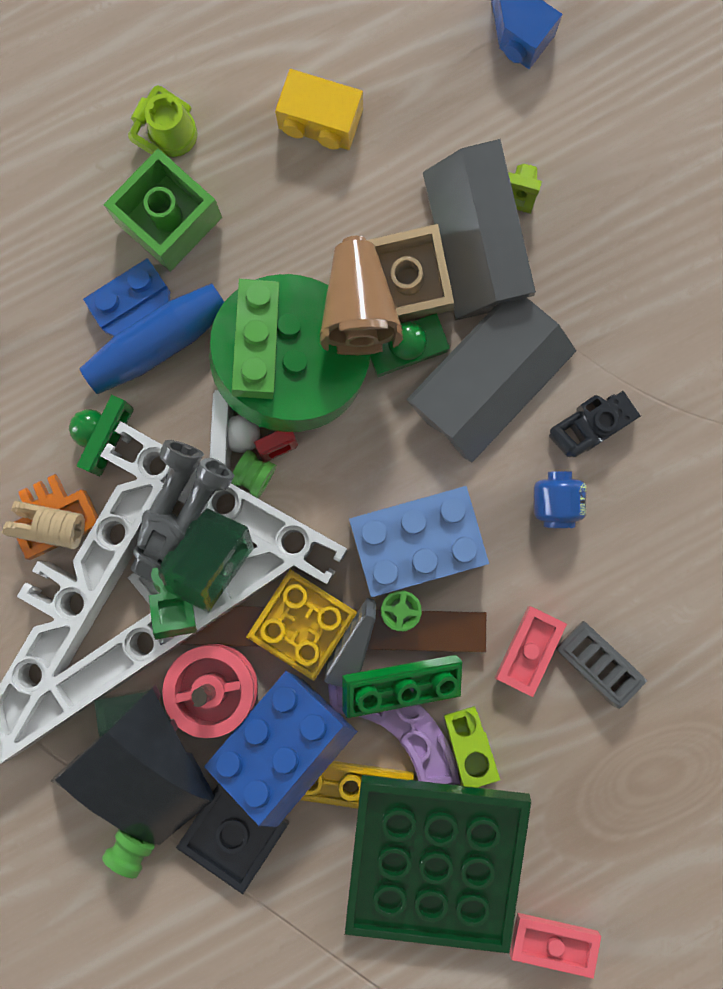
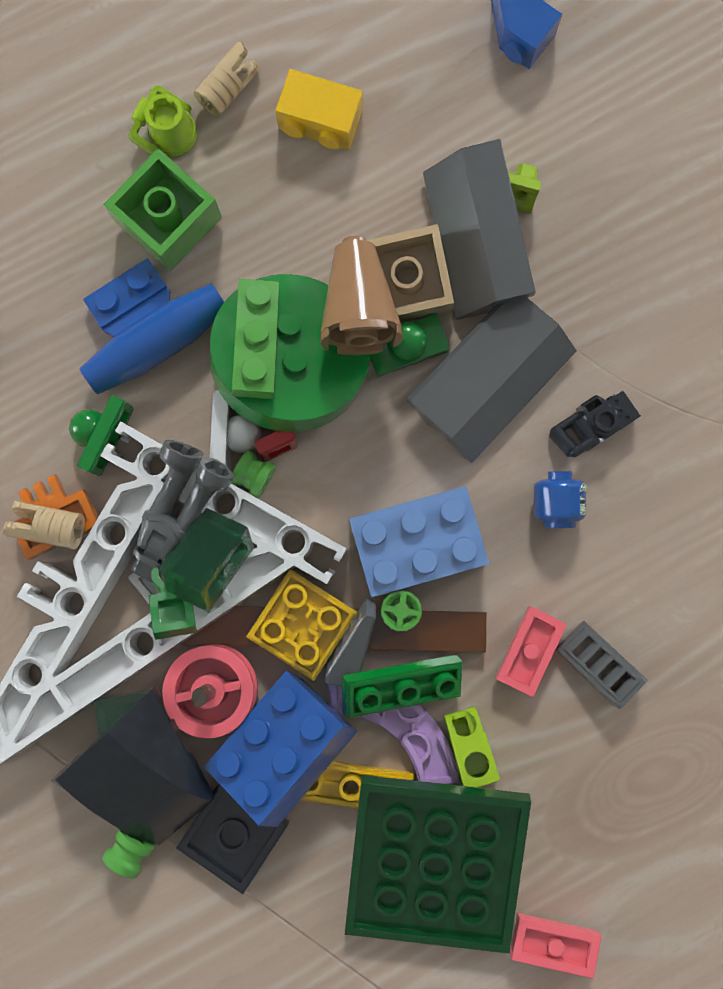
(224, 85): none -> tan hinge

